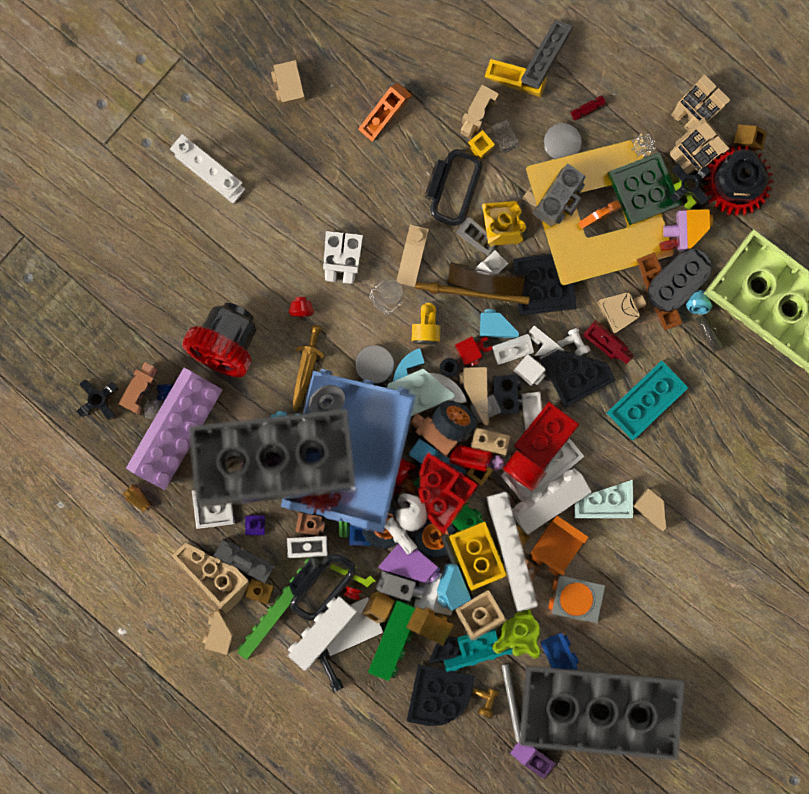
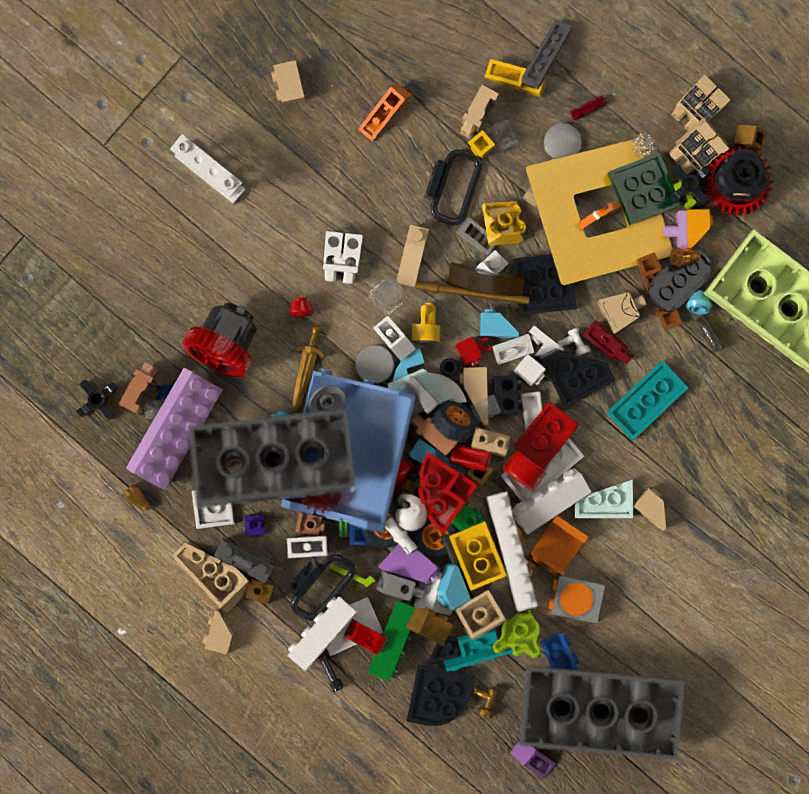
(267, 621): bright green piece -> none
(352, 593): red bush -> none
(365, 636): none -> red slope
(378, 607): pearl gold brick -> none
(394, 338): none -> white brick
(426, 399): none -> light grey slope
(496, 463): lavender axle -> none
(512, 700): light grey bar -> none
(561, 190): dark grey piece -> none
(669, 245): clear red tile -> none
(683, 256): none -> clear orange cone

